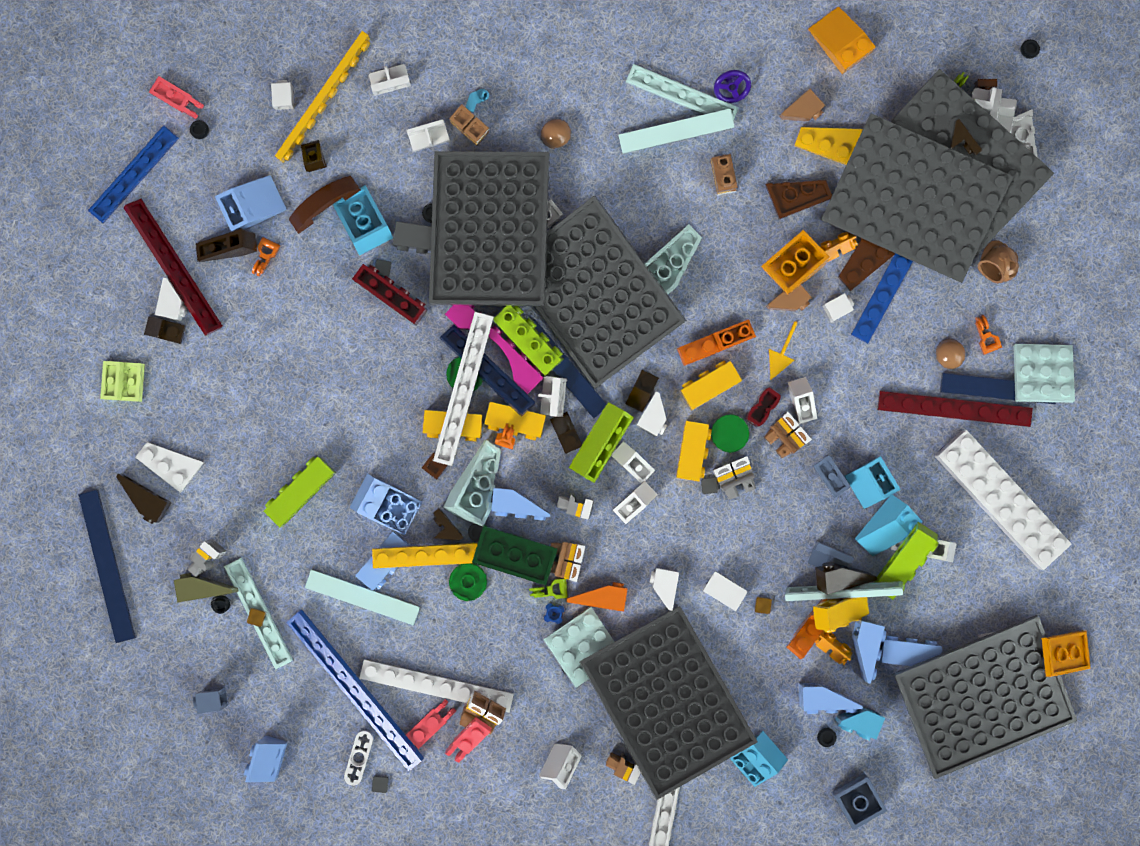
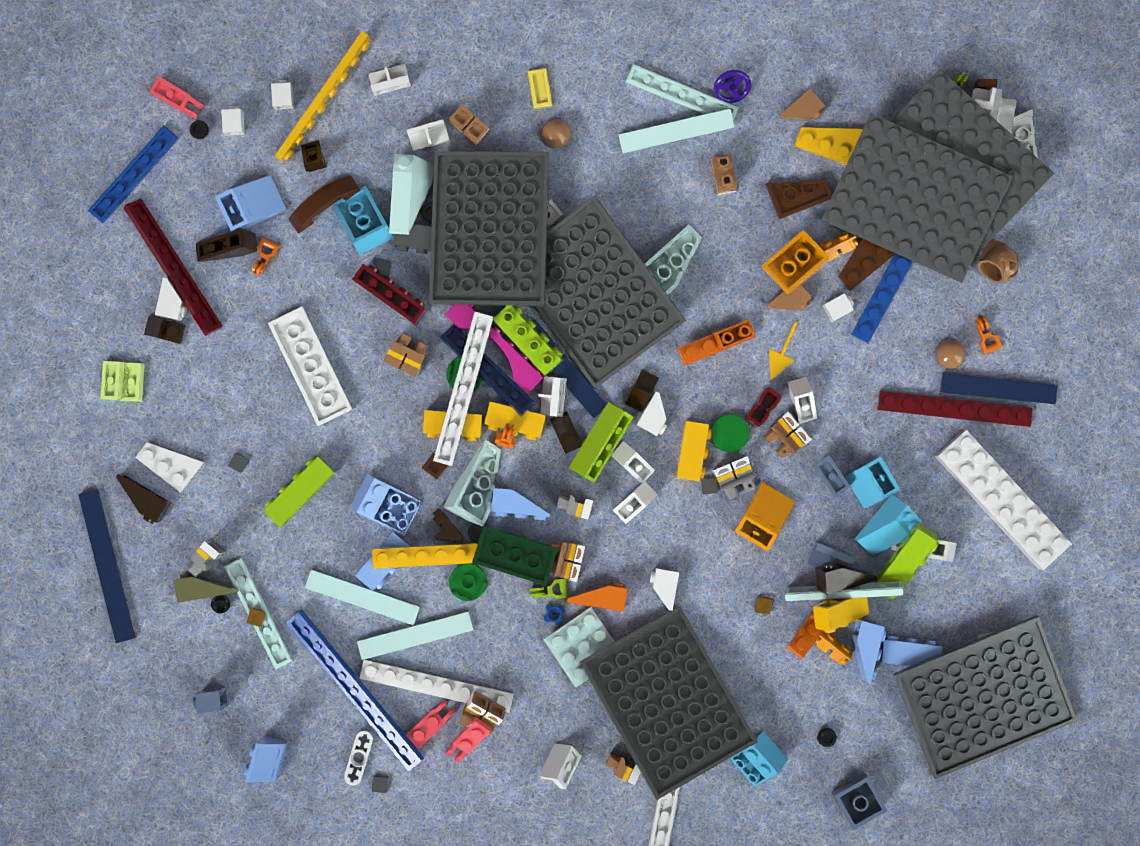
(233, 121): none -> white brick
(238, 462): none -> dark grey piece
(310, 366): none -> white plate
(409, 188): none -> light aqua wedge
(413, 358): none -> medium nougat hips
(415, 635): none -> light aqua tile
(475, 98): medium azure arm -> none
(540, 88): none -> light yellow tile
(710, 384): yellow brick -> none
(725, 591): white panel -> none
(764, 516): none -> light orange slope
(819, 697): light blue slope -> none
(842, 39): light orange slope -> none
(864, 721): medium azure slope -> none
(961, 133): dark brown slope -> none
(1030, 49): black plate -> none
(1044, 373): light aqua plate -> none
(1066, 653): light orange tile -> none

